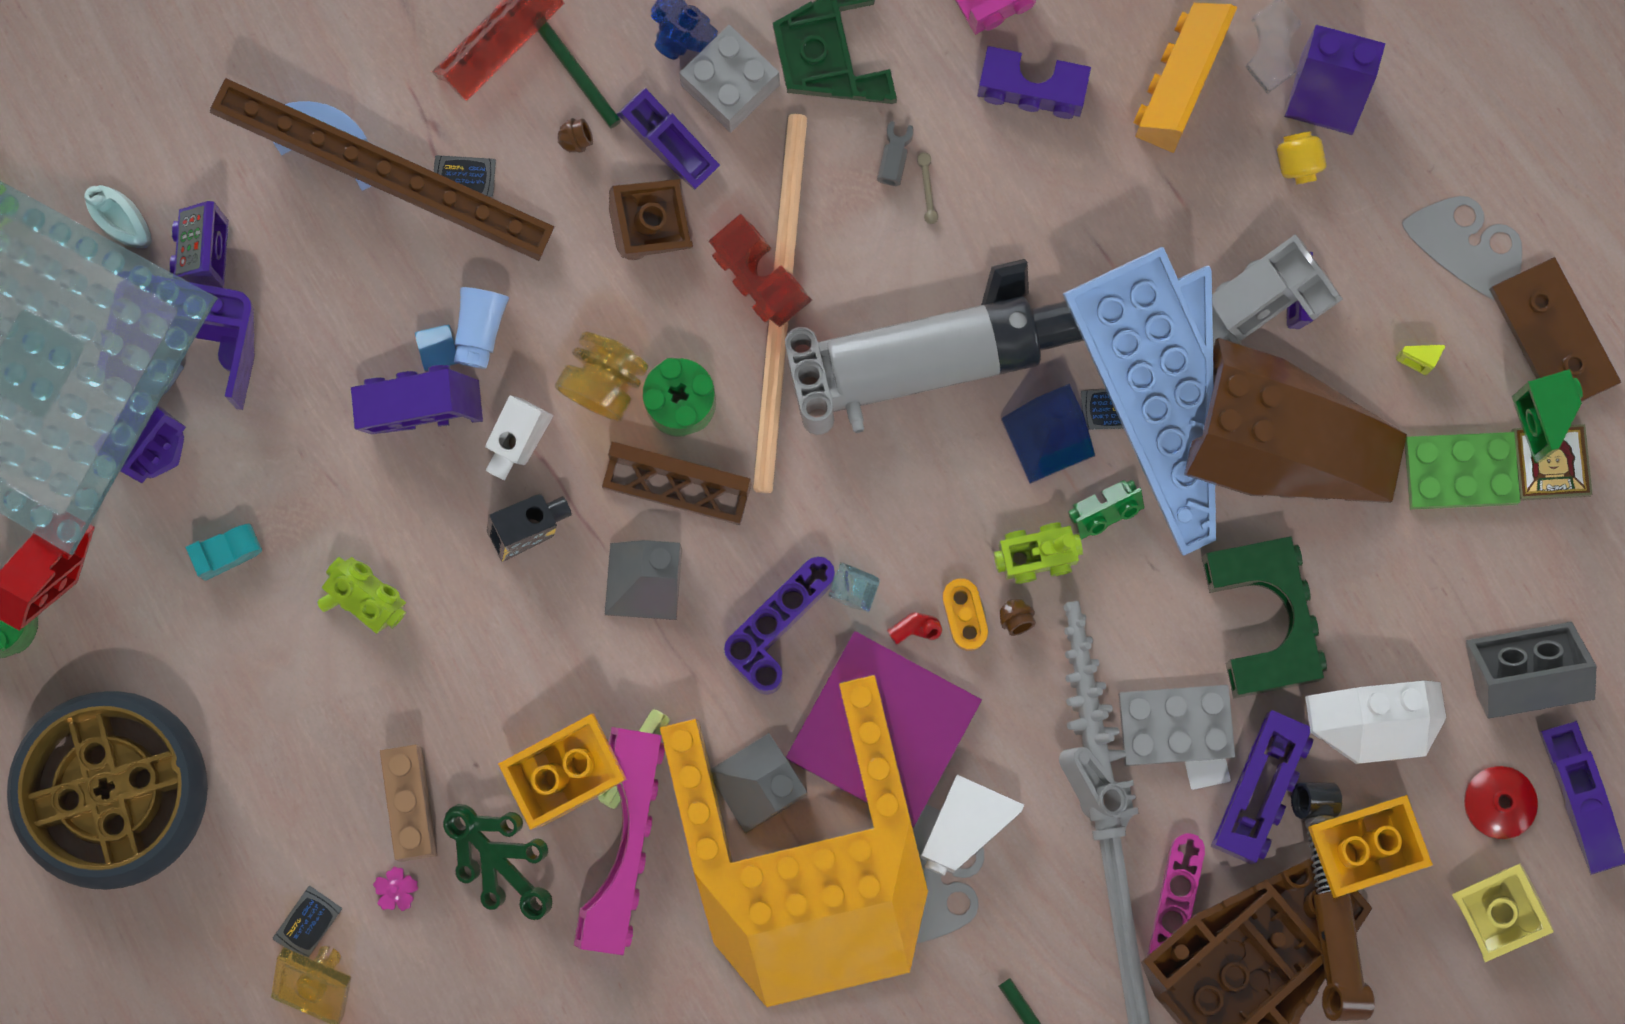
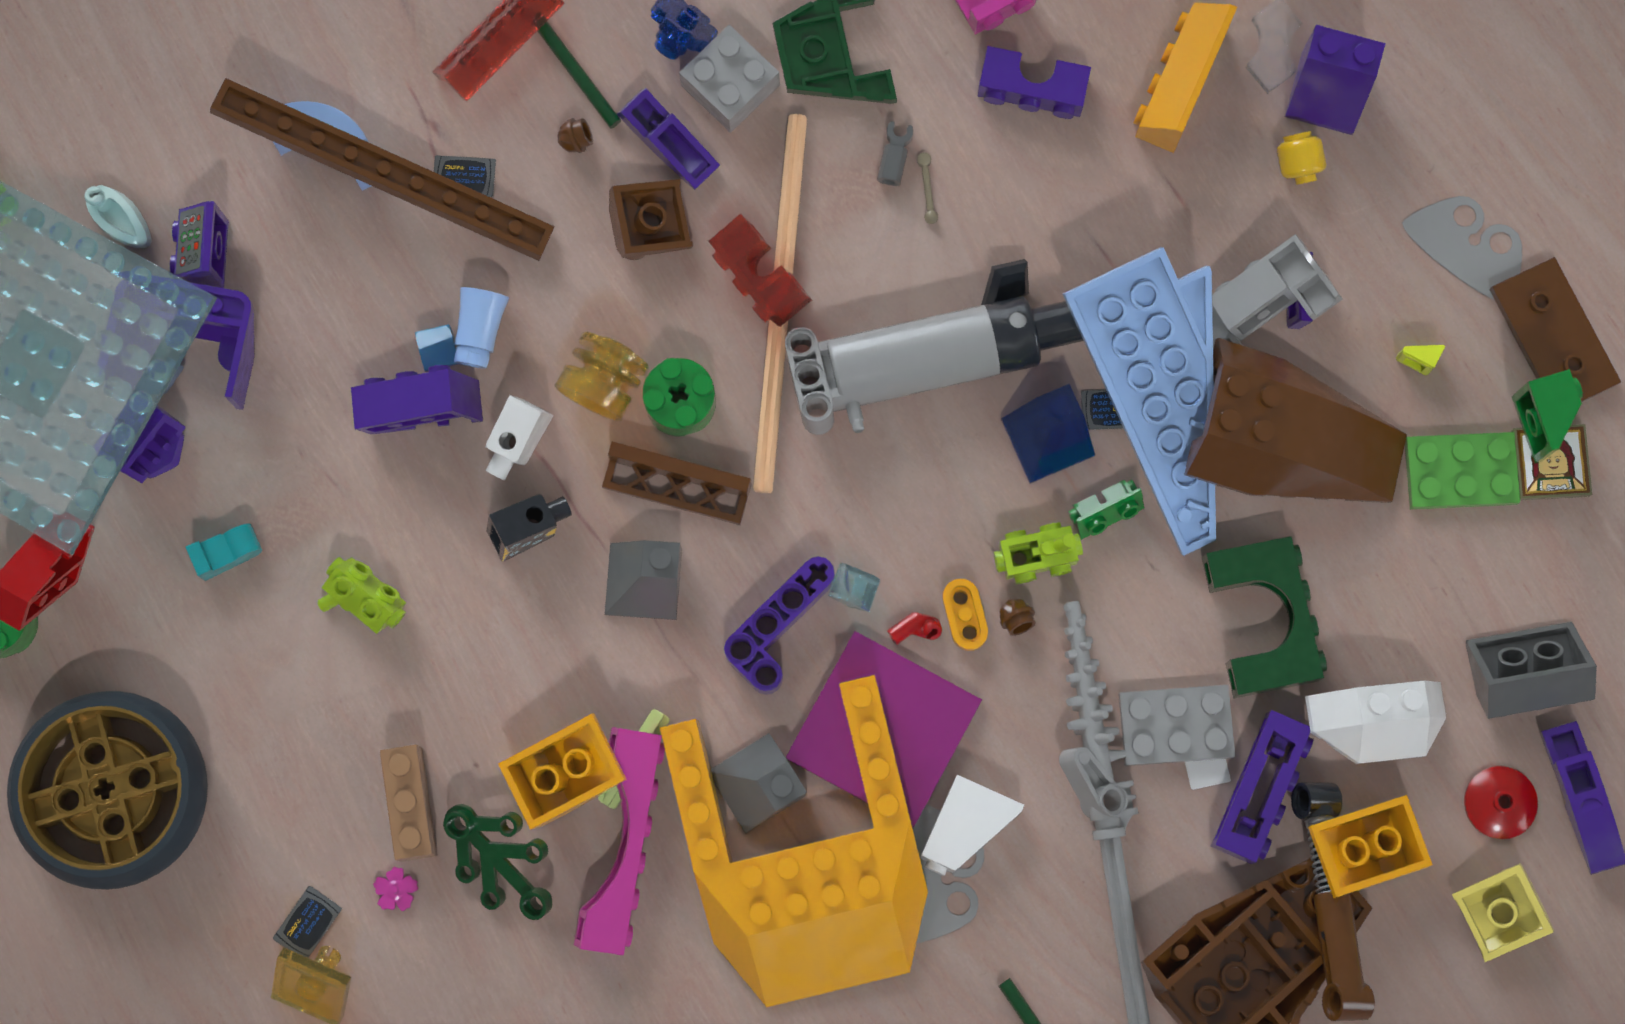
(1171, 902): dark pink beam -> none

